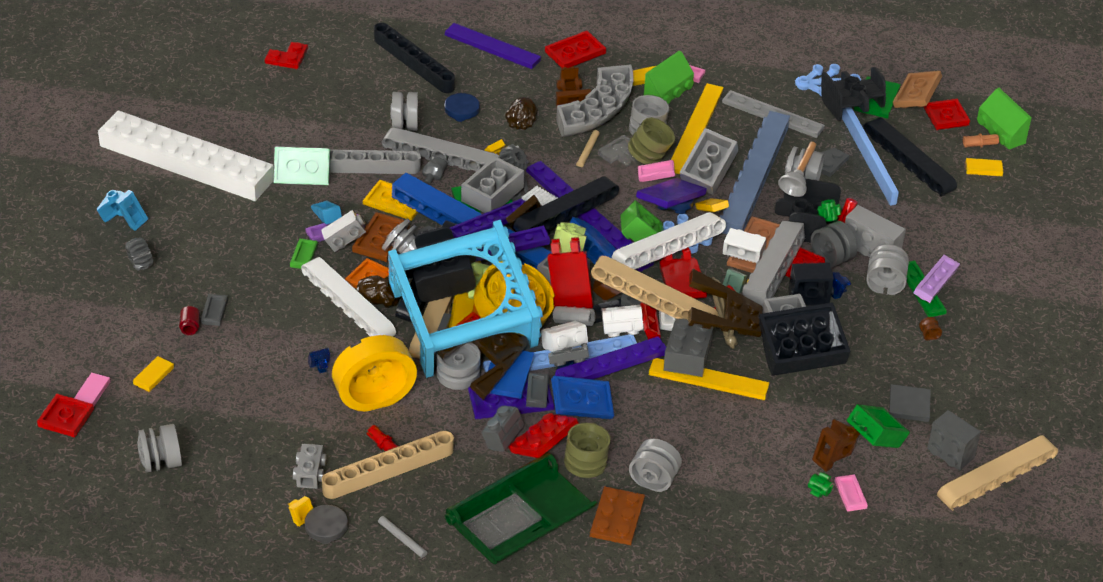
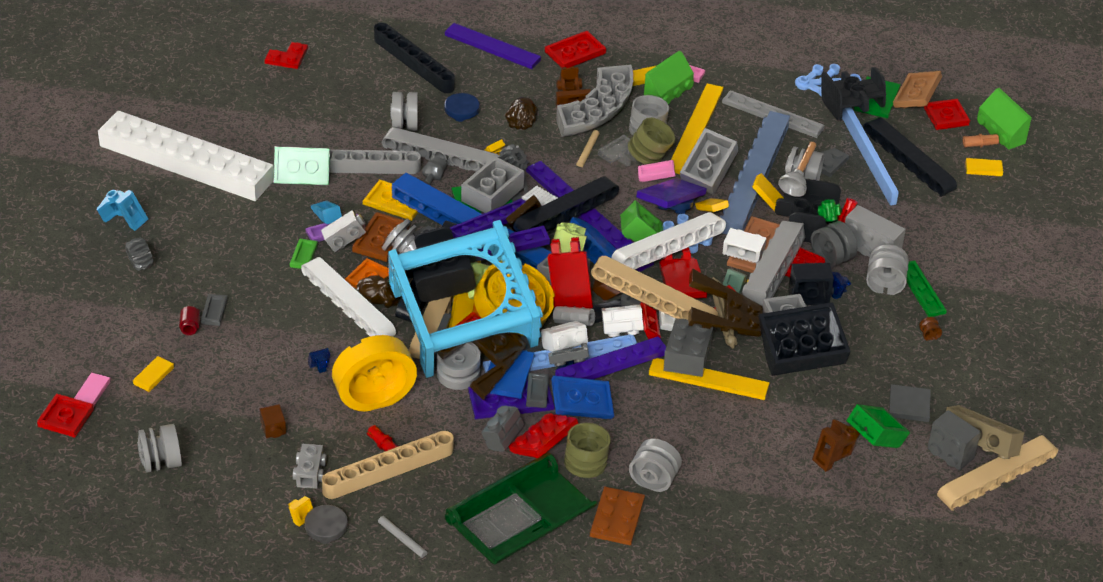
(272, 421): none -> reddish brown brick
(766, 190): none -> yellow tile
(820, 485): green gear -> none
(850, 492): bright pink tile -> none
(936, 278): lavender plate -> none
(994, 435): none -> dark tan brick

